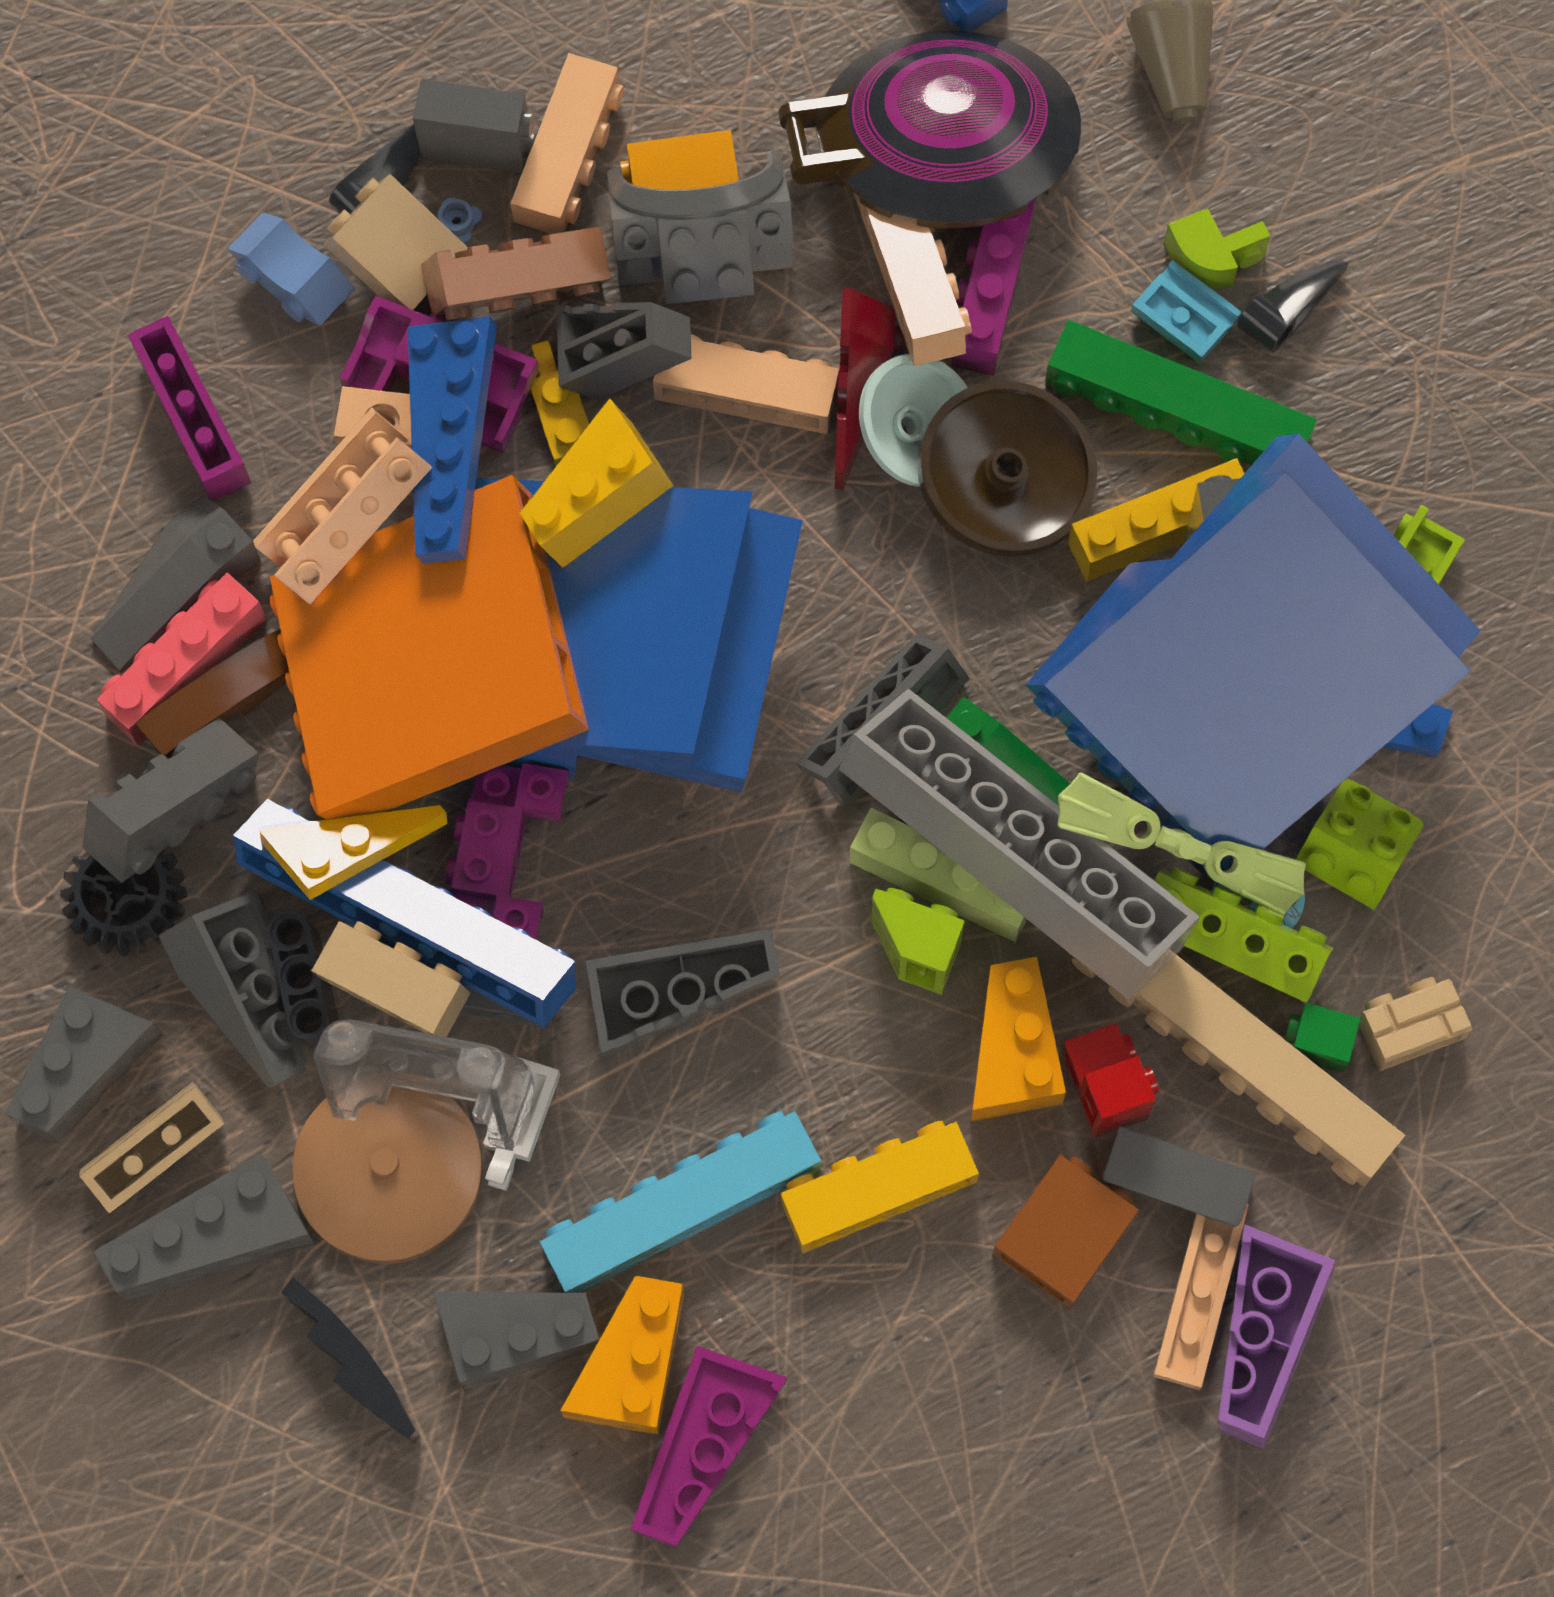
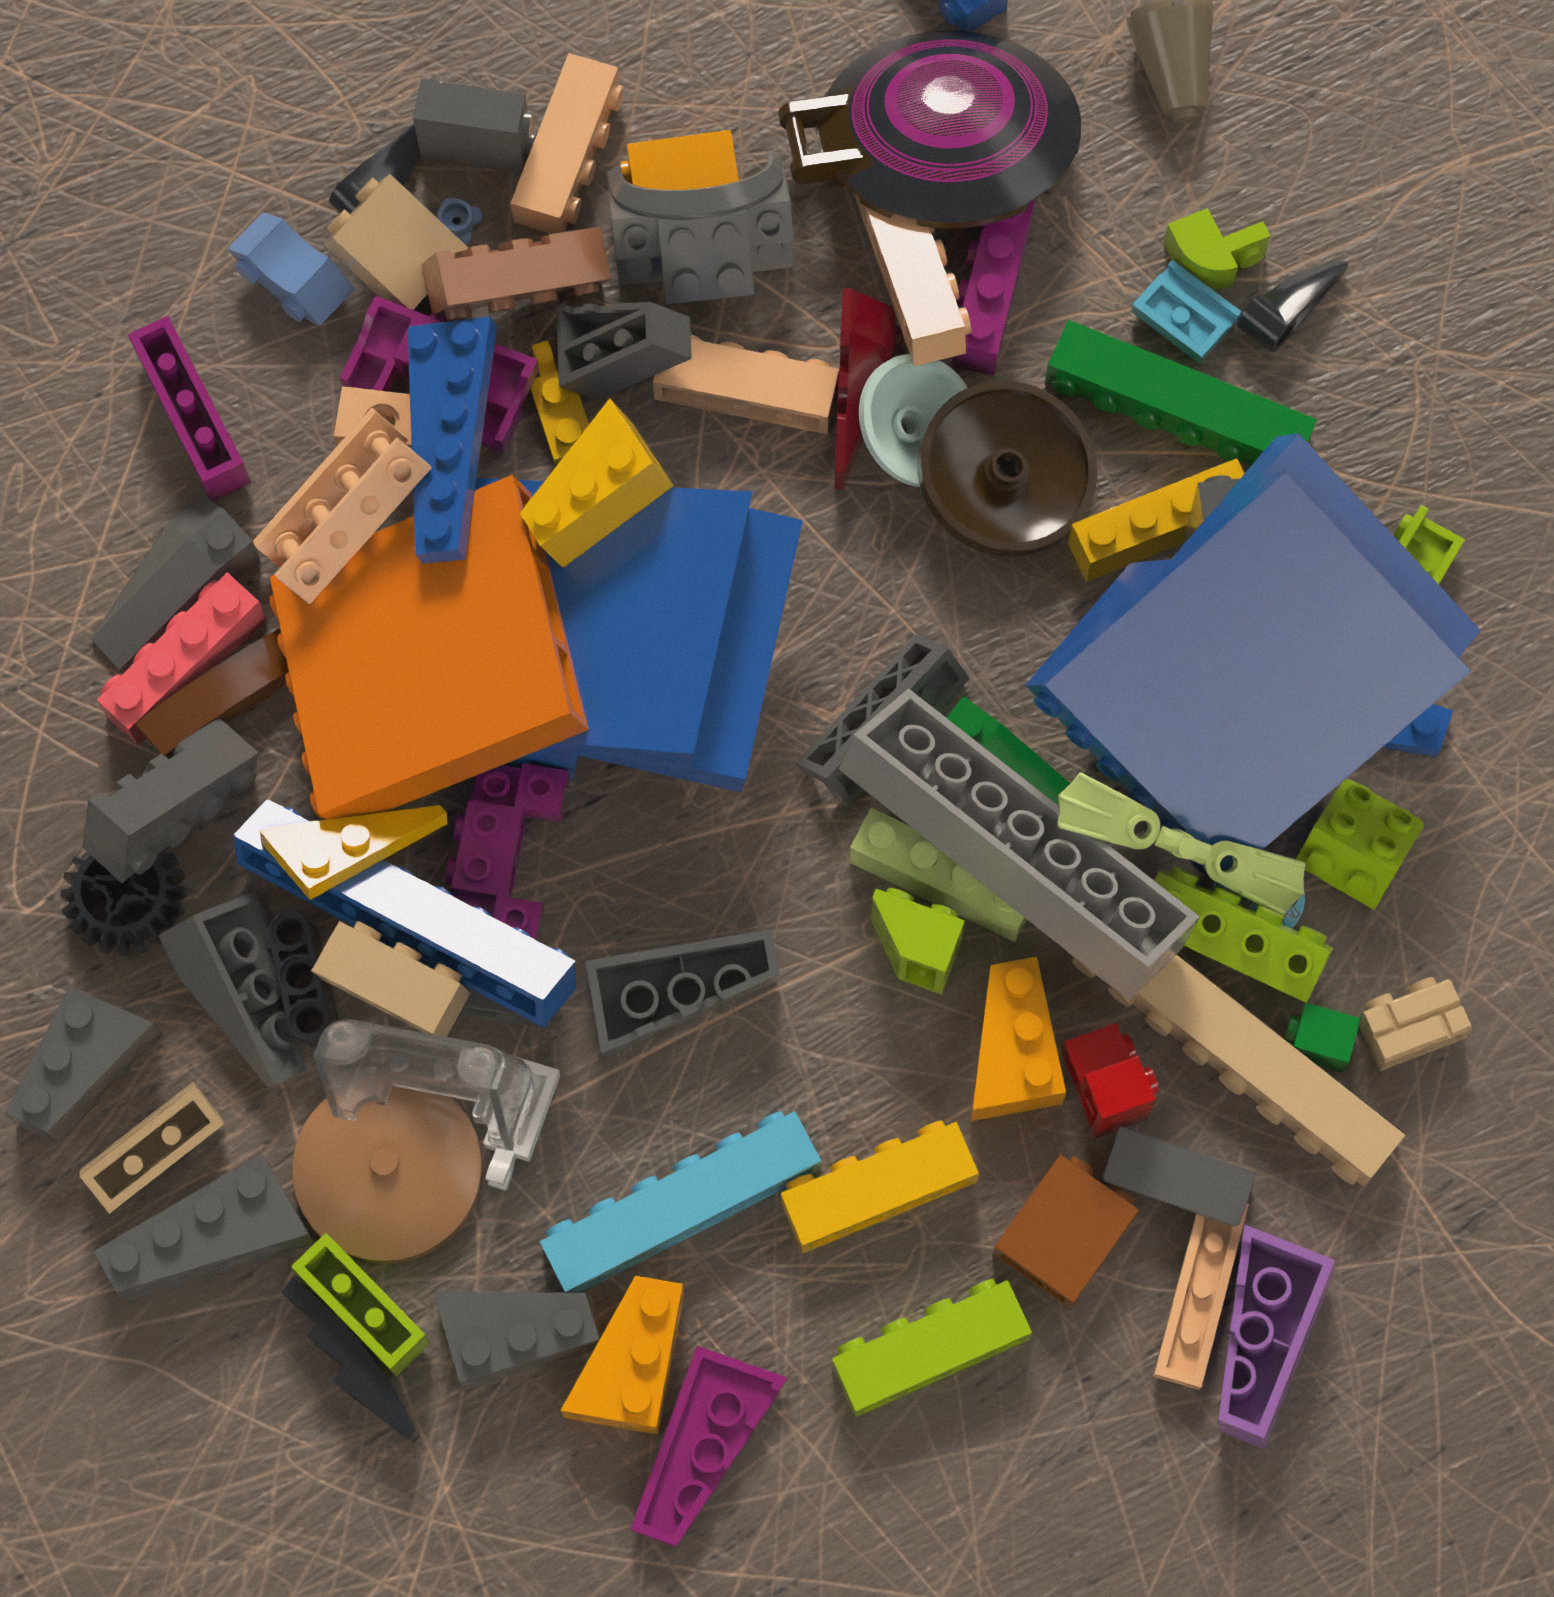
(361, 1304): none -> lime brick
(931, 1347): none -> lime brick

